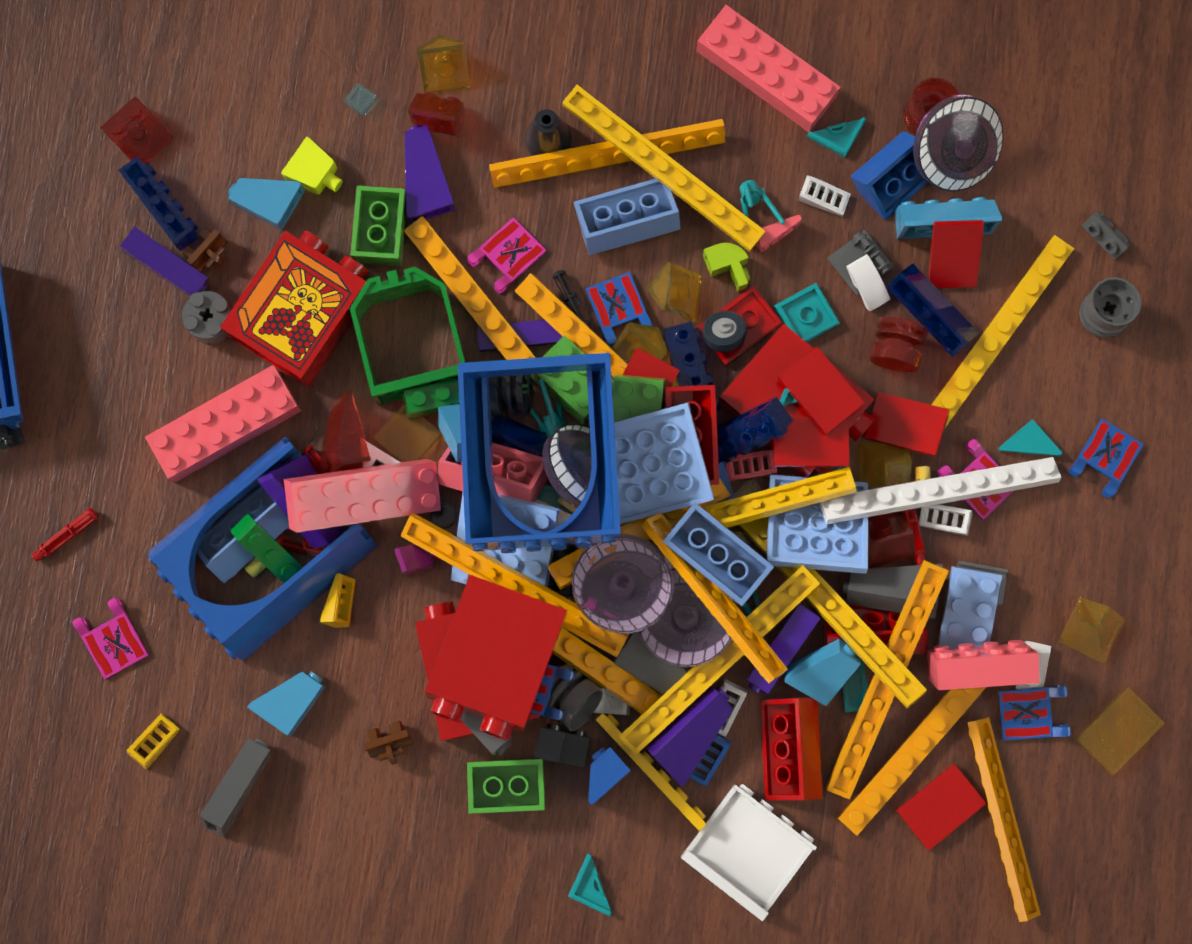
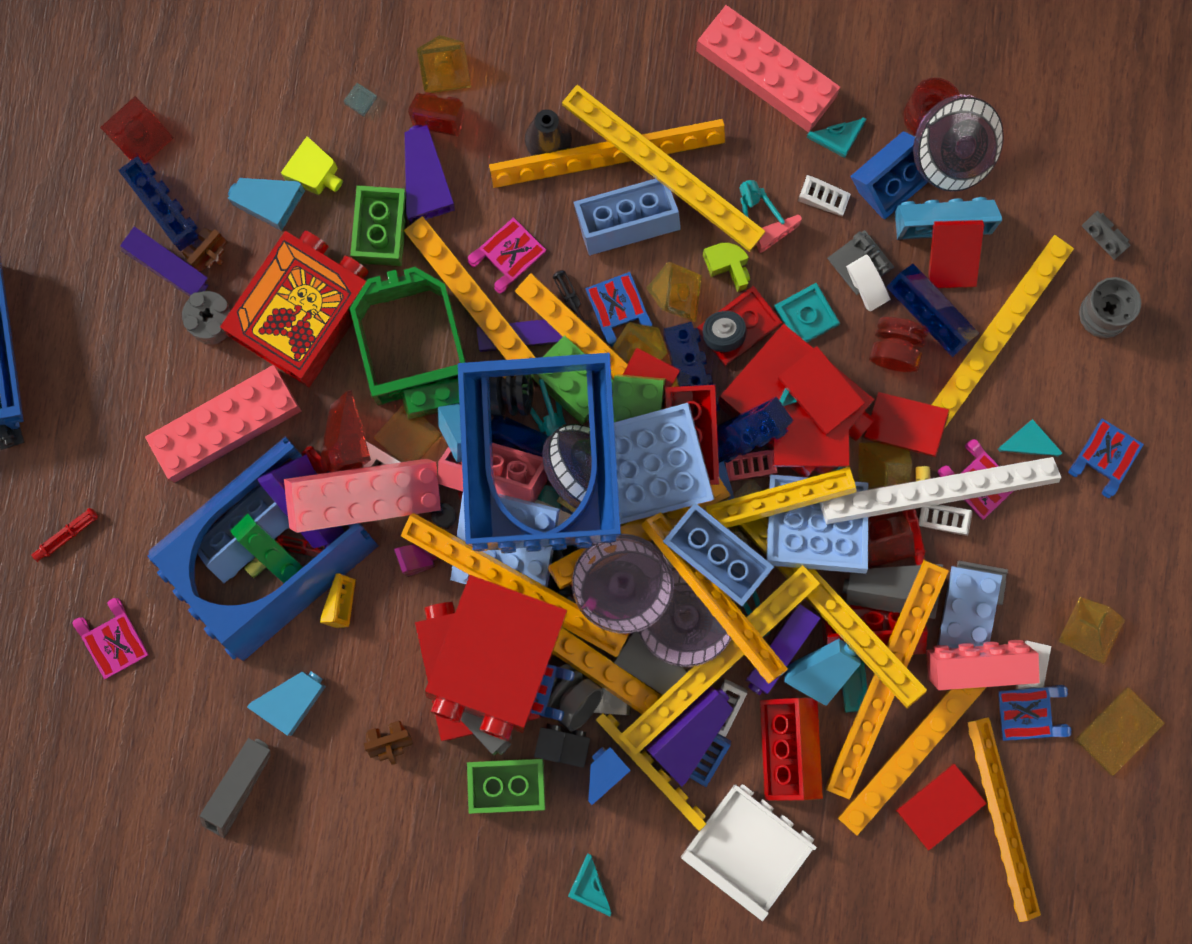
(159, 746): yellow slope -> none

